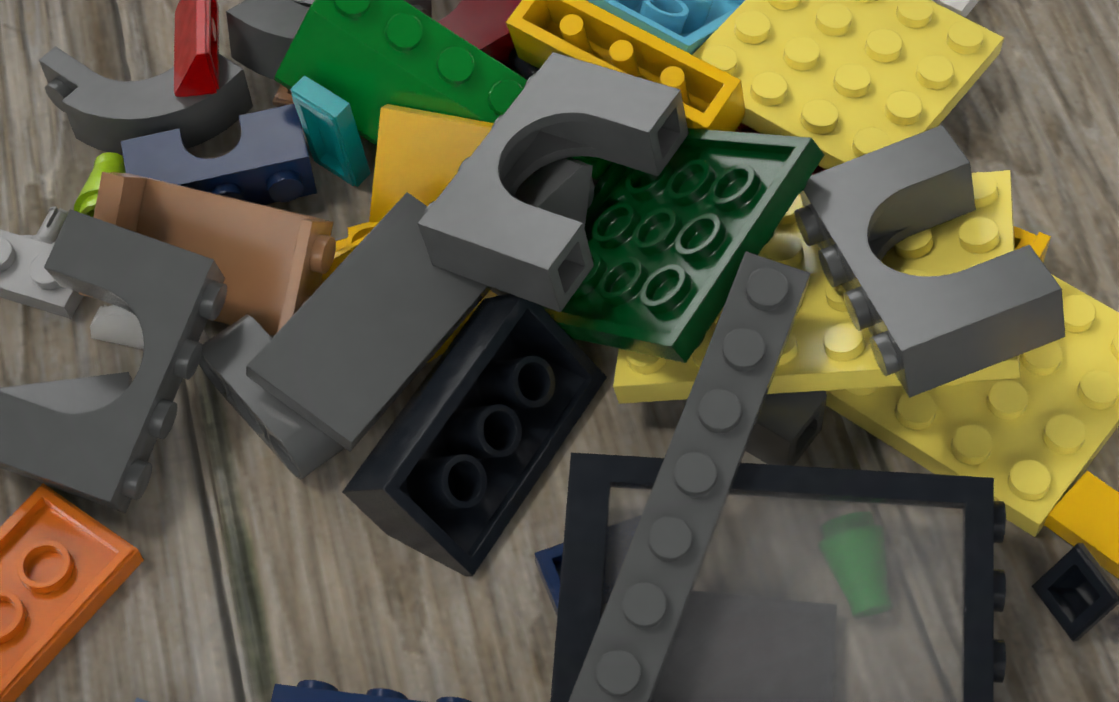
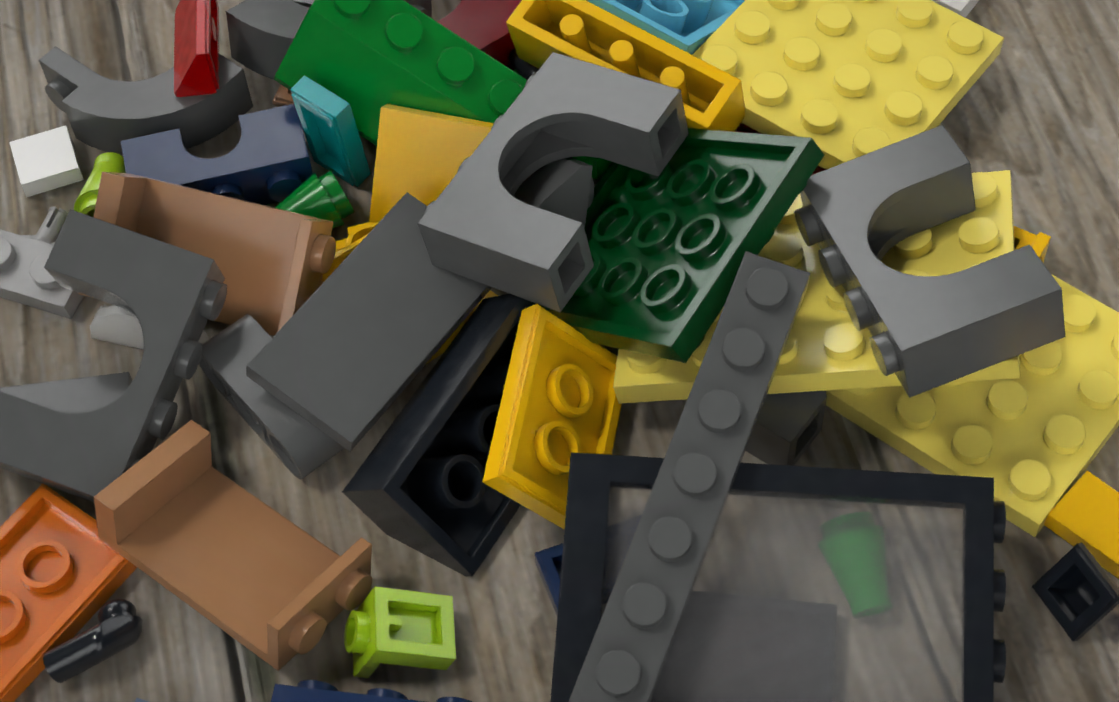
(46, 161): none -> white tile
(115, 632): none -> black arm
(228, 550): none -> medium nougat panel
(319, 198): none -> green cone
(401, 630): none -> lime bracket
(551, 405): none -> yellow tile

